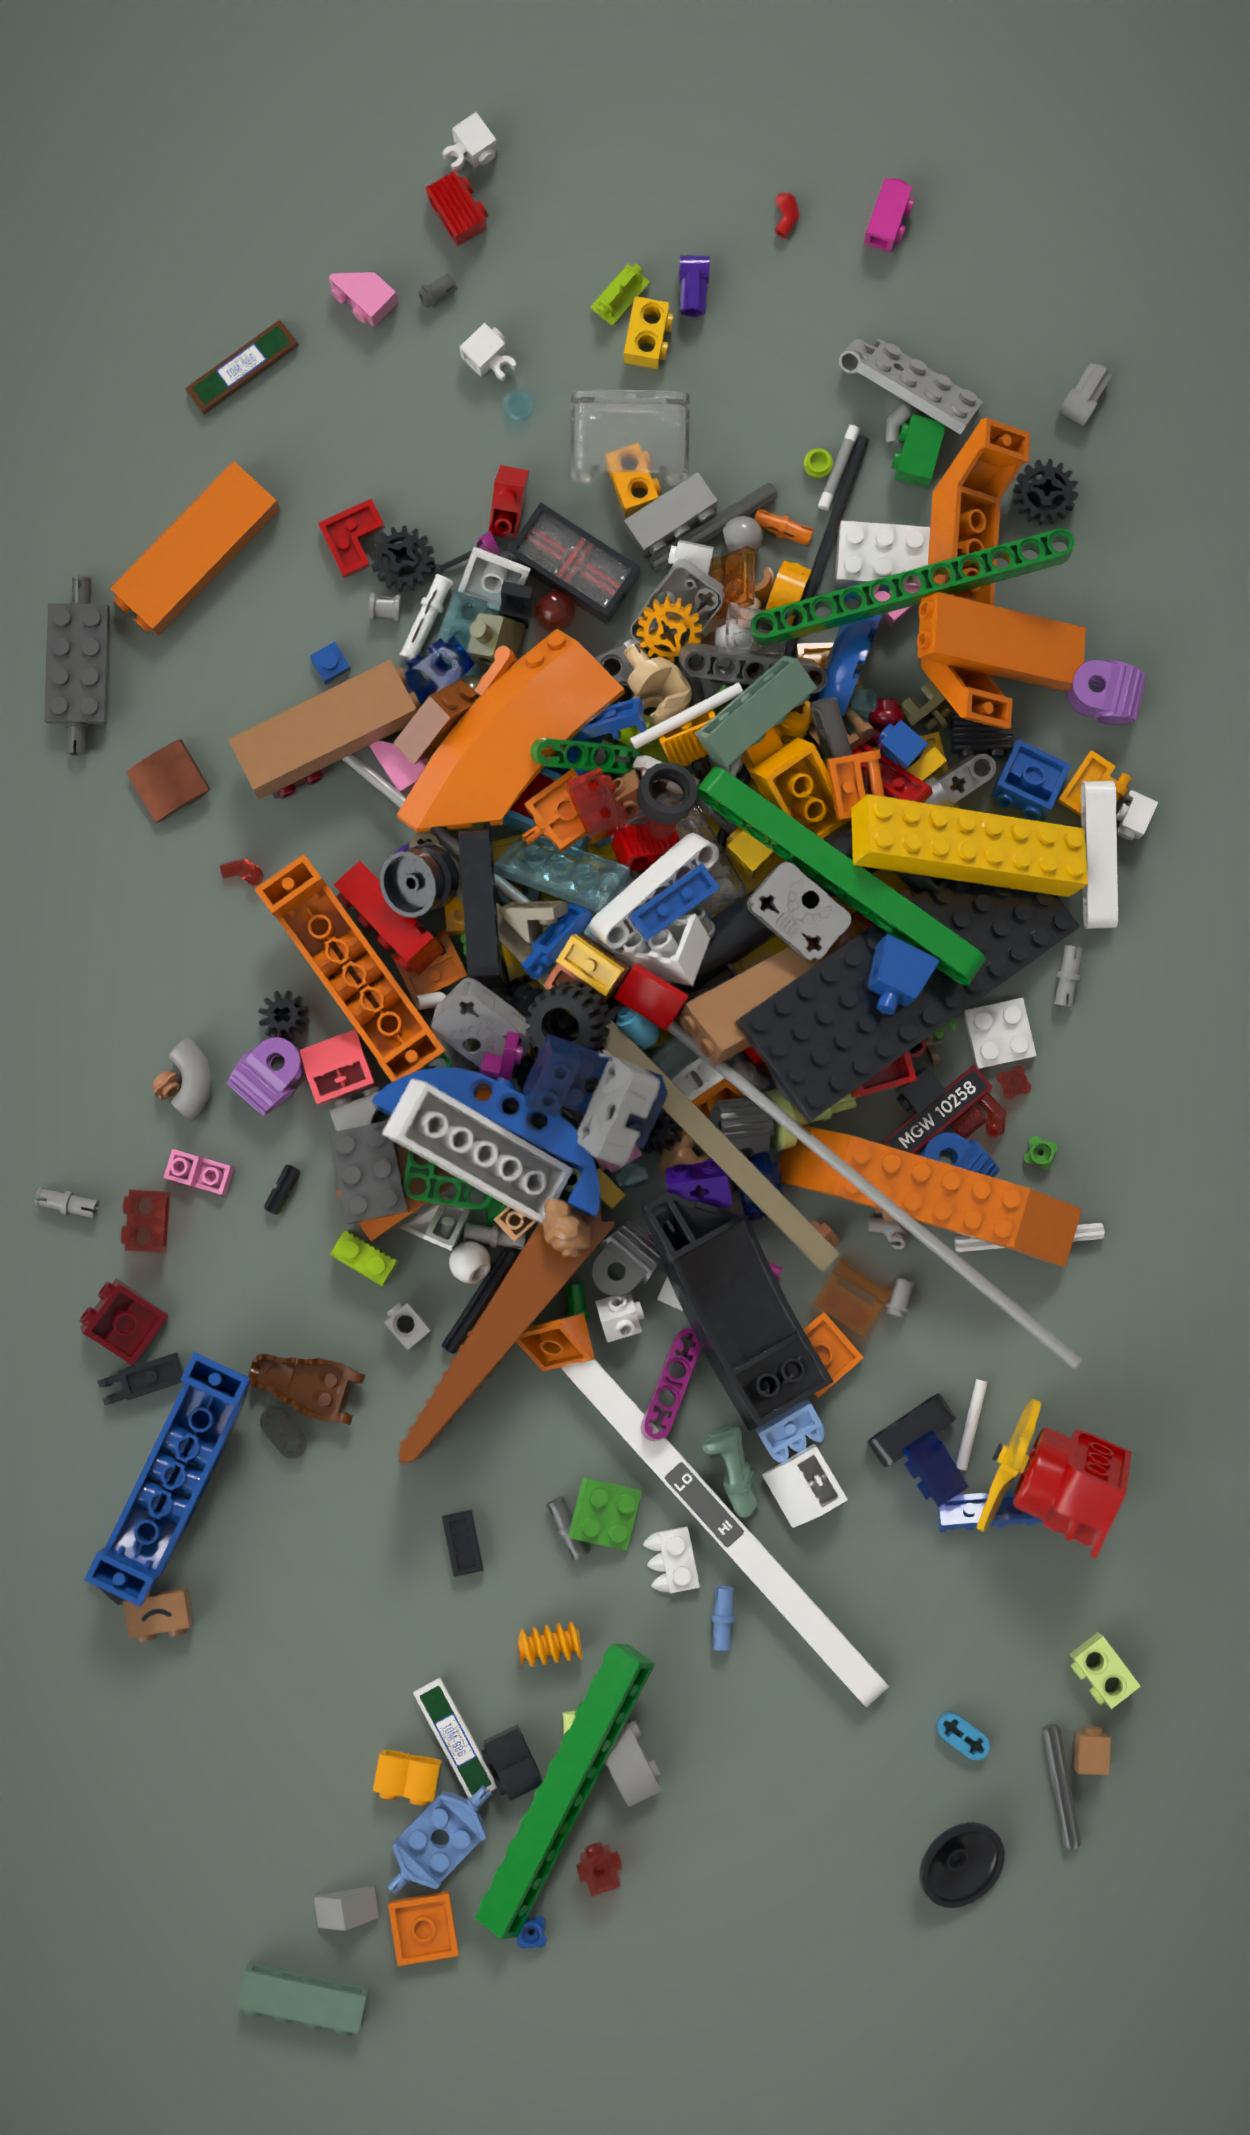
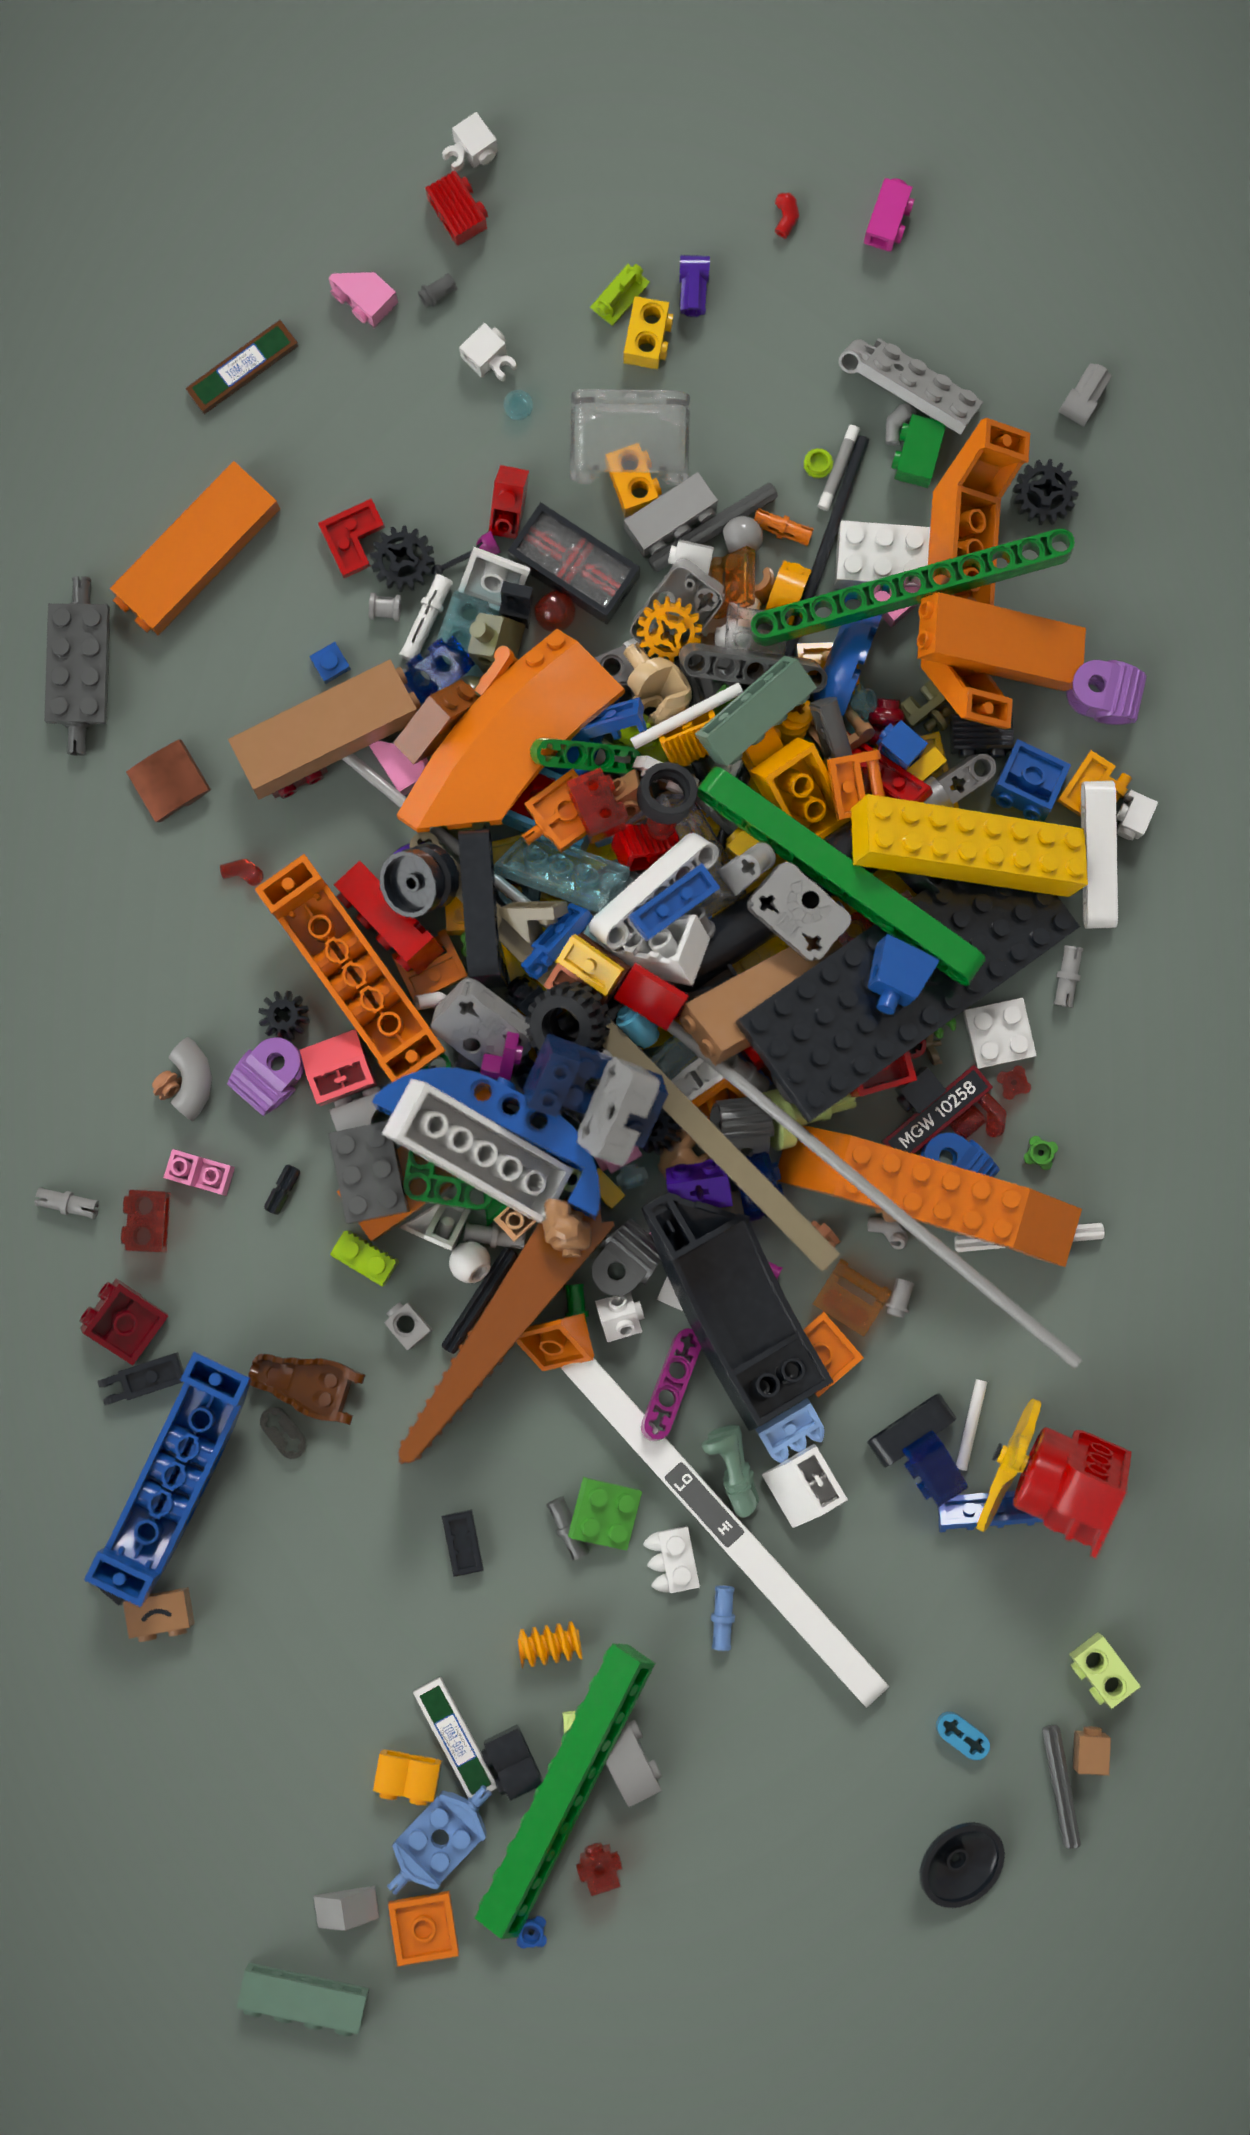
(747, 867): none -> light grey piece

